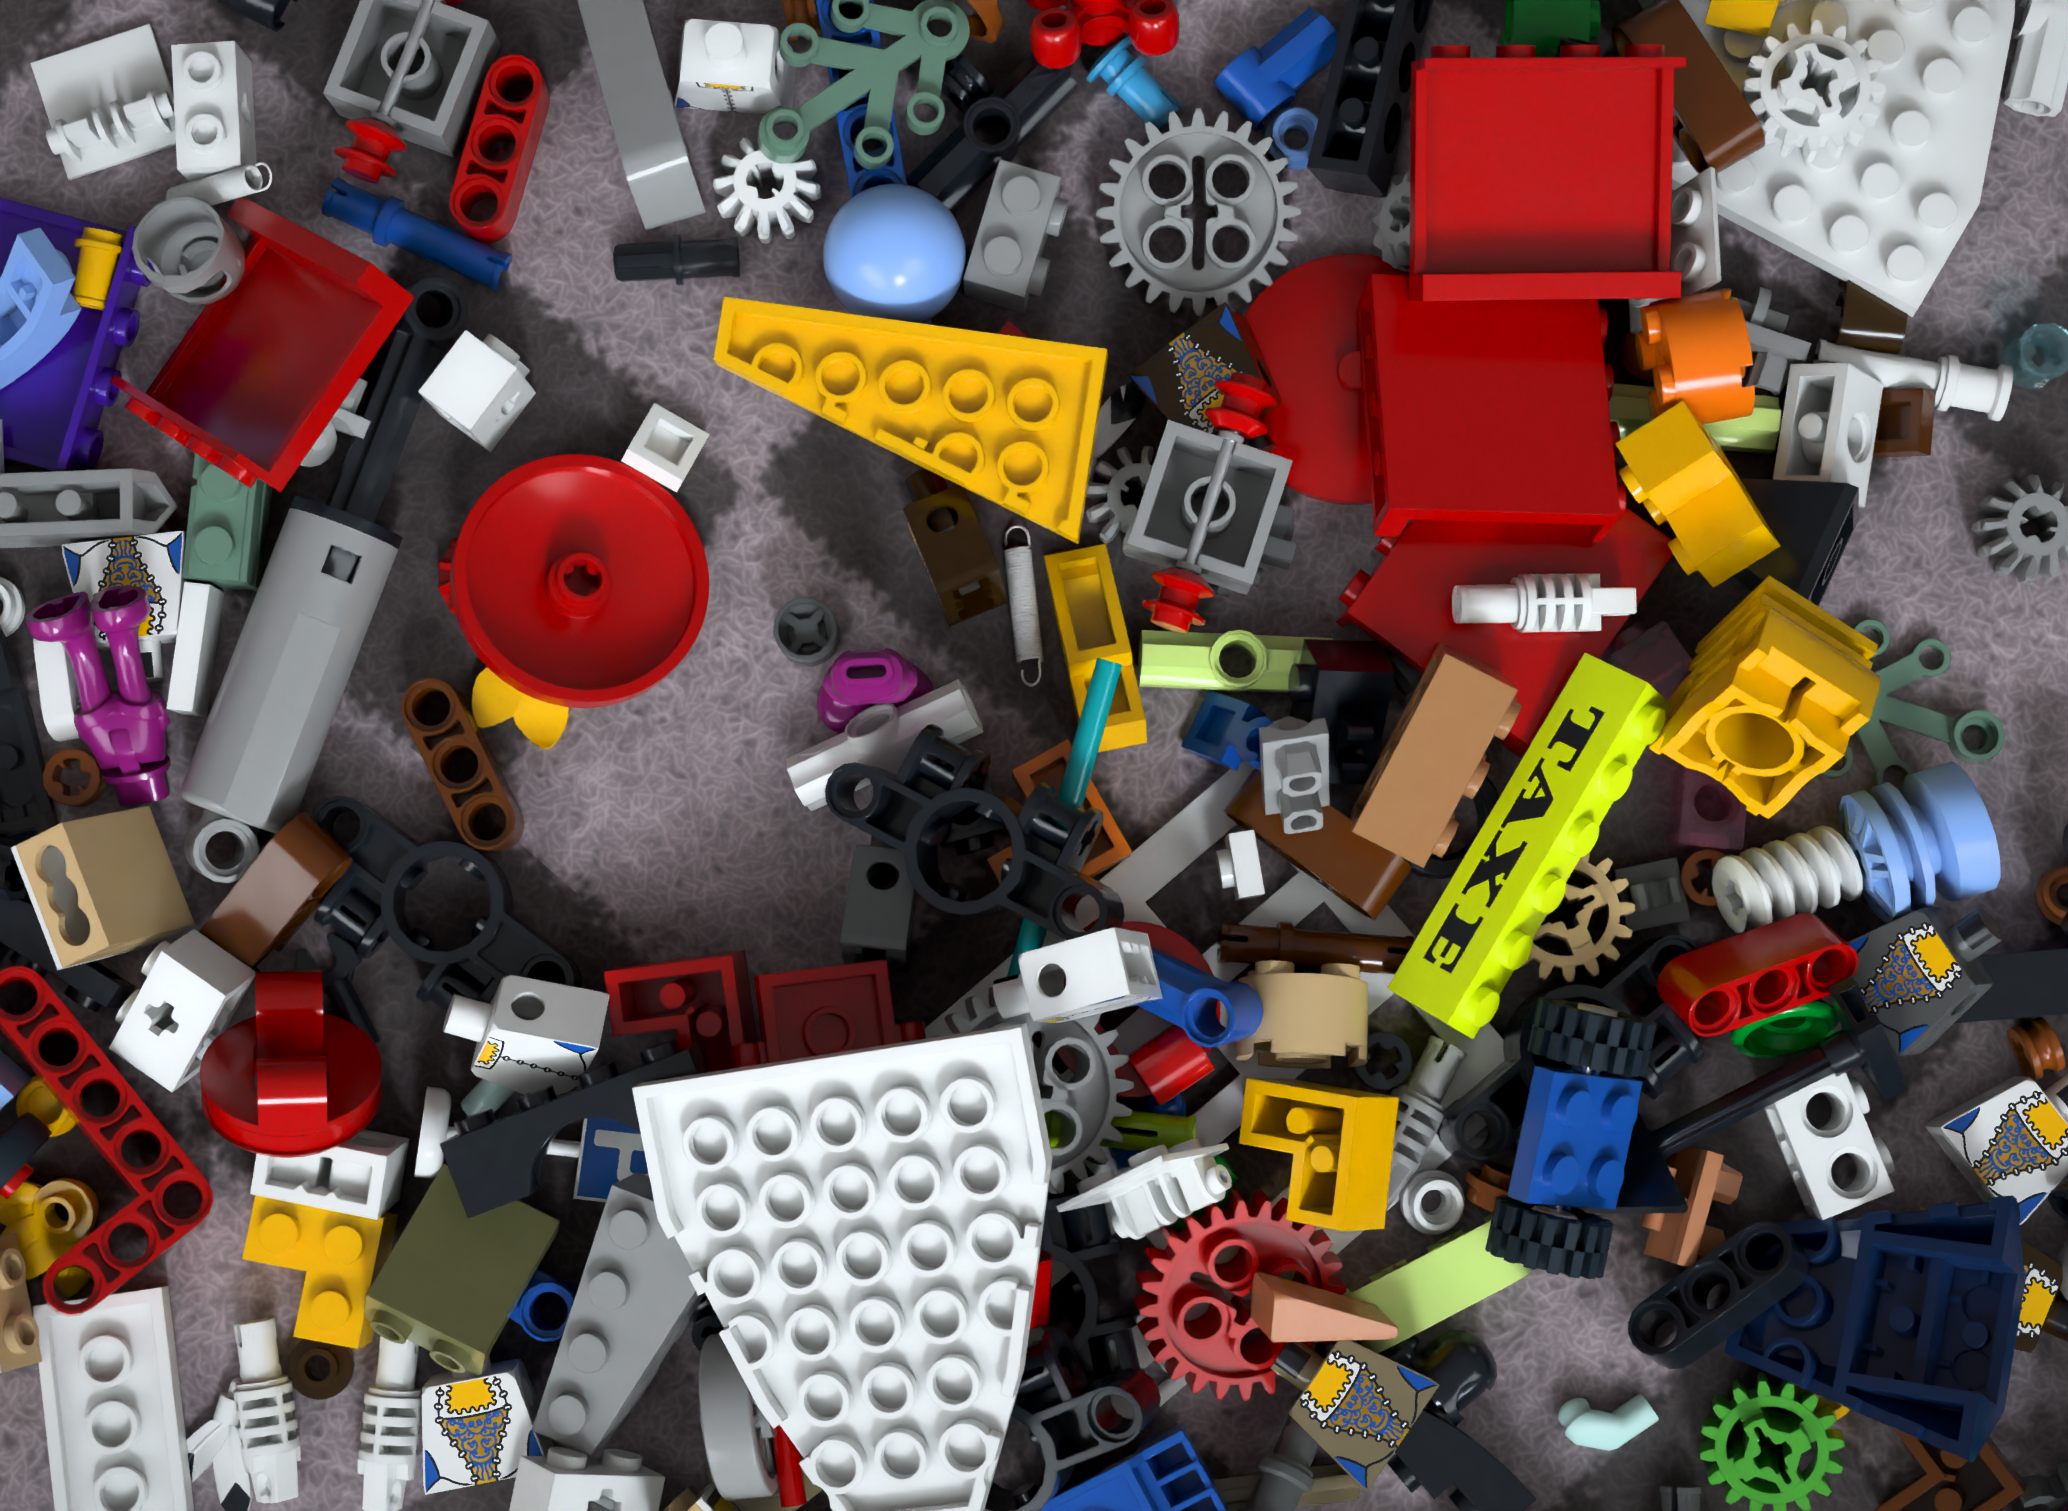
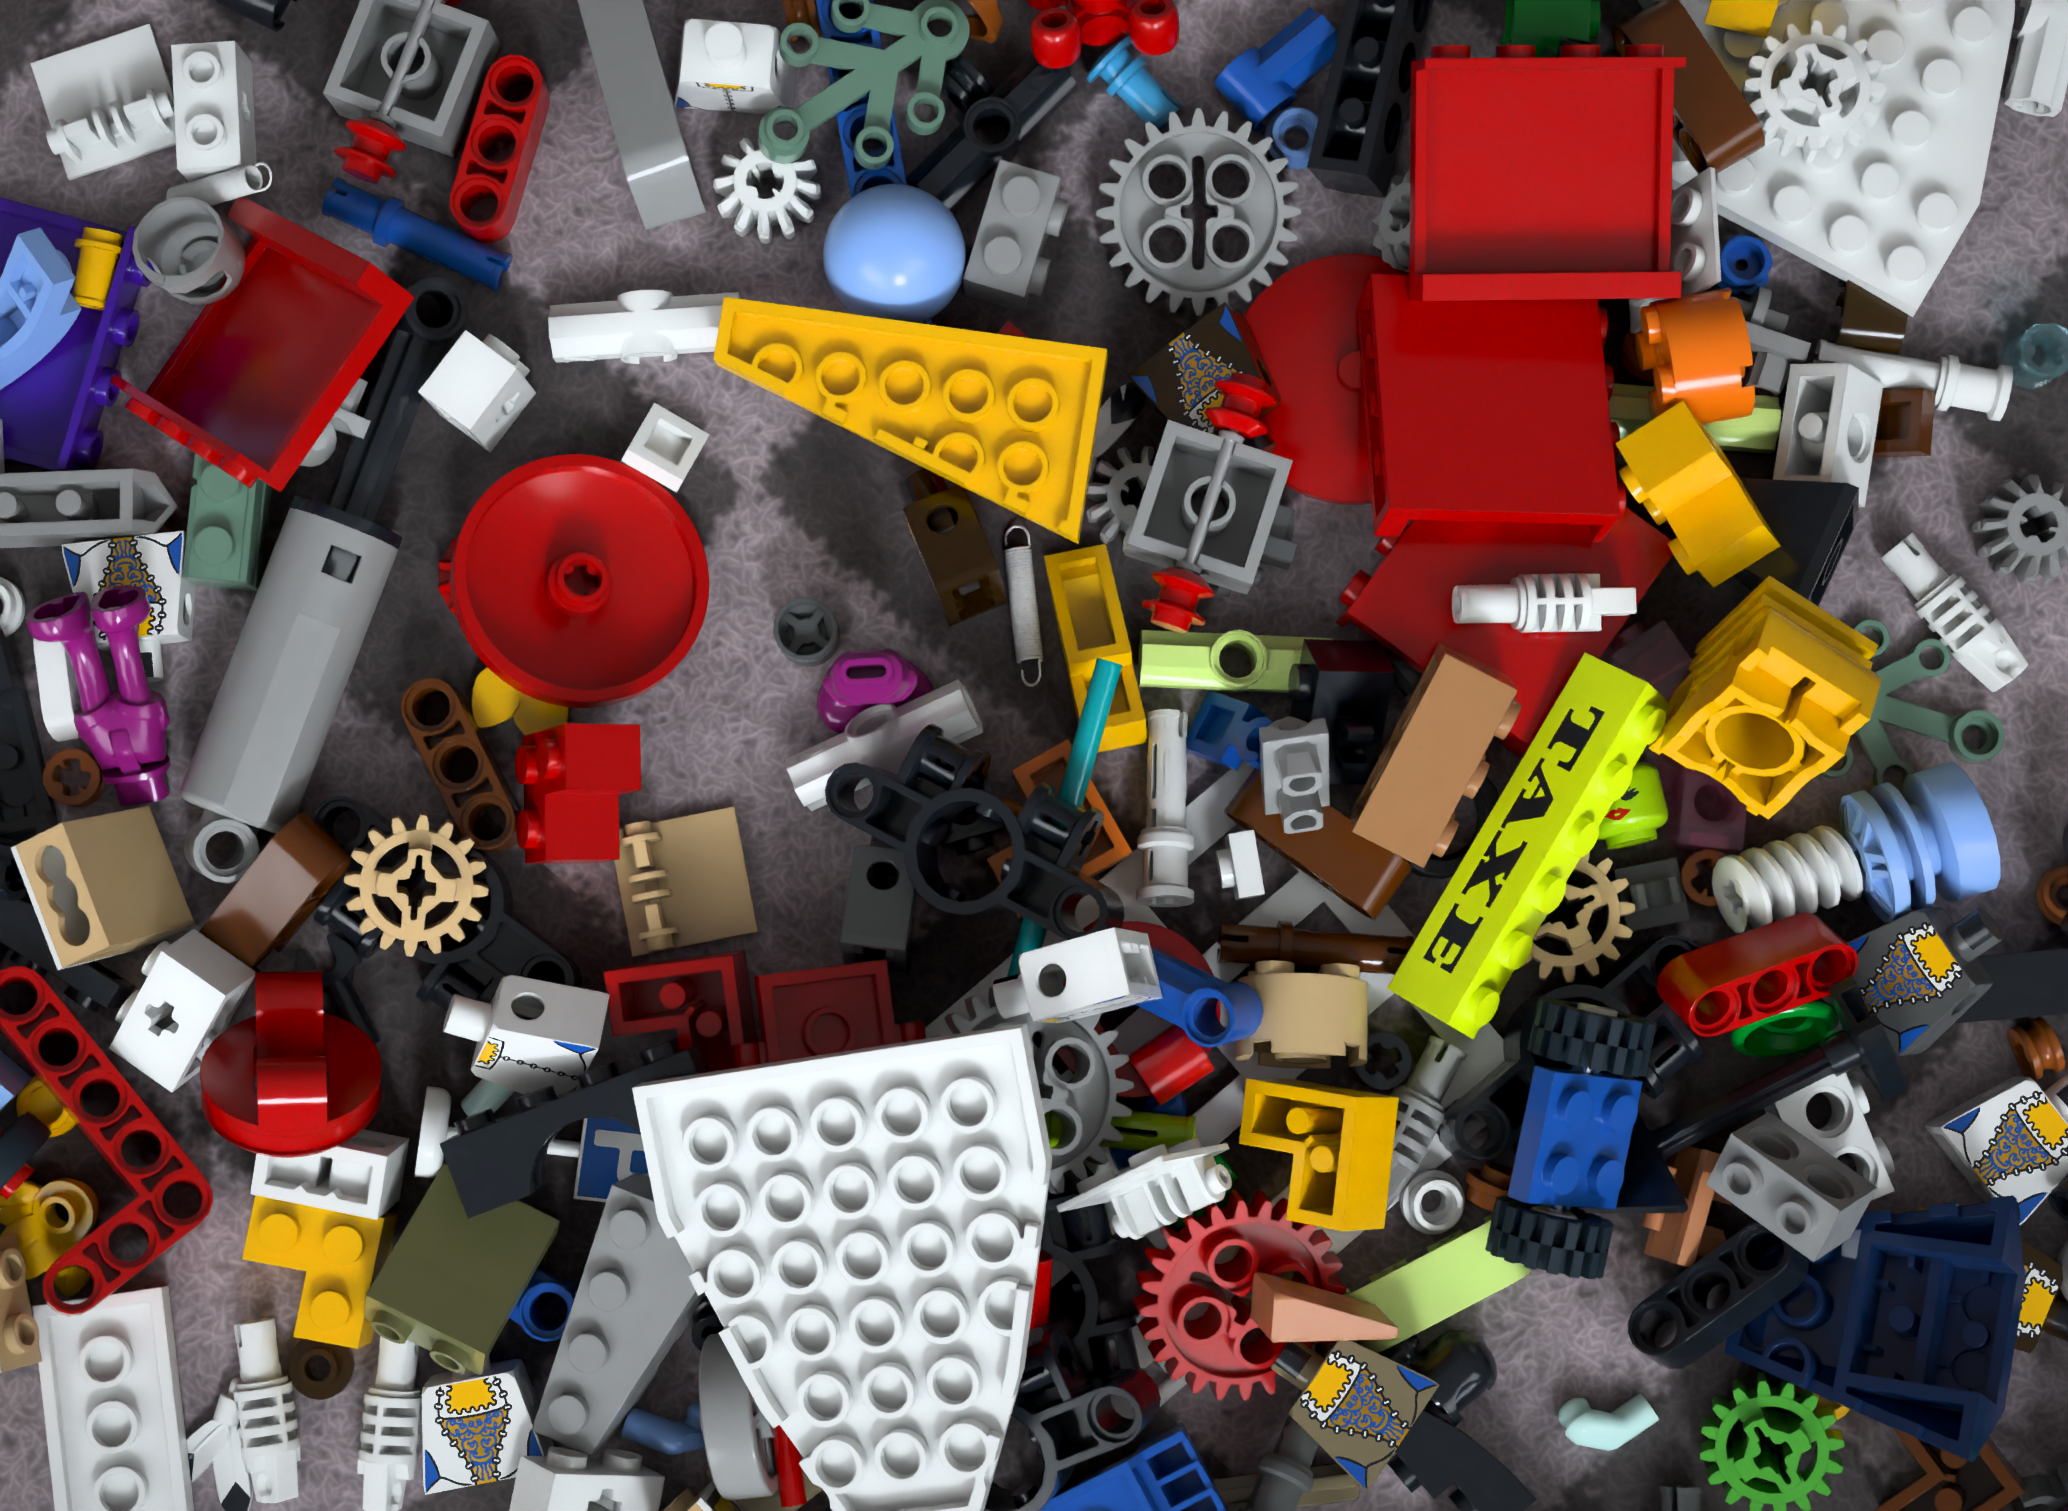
(195, 649): white tile -> none
(447, 889): none -> tan gear
(574, 790): none -> red brick
(636, 326): none -> white piece
(663, 1434): none -> medium blue arm
(676, 260): black axle -> none
(684, 881): none -> tan hinge
(1165, 838): none -> white pin
(1638, 812): none -> lime head
(1757, 261): none -> blue plate
(1791, 1186): none -> light grey brick
(1956, 615): none -> white hinge

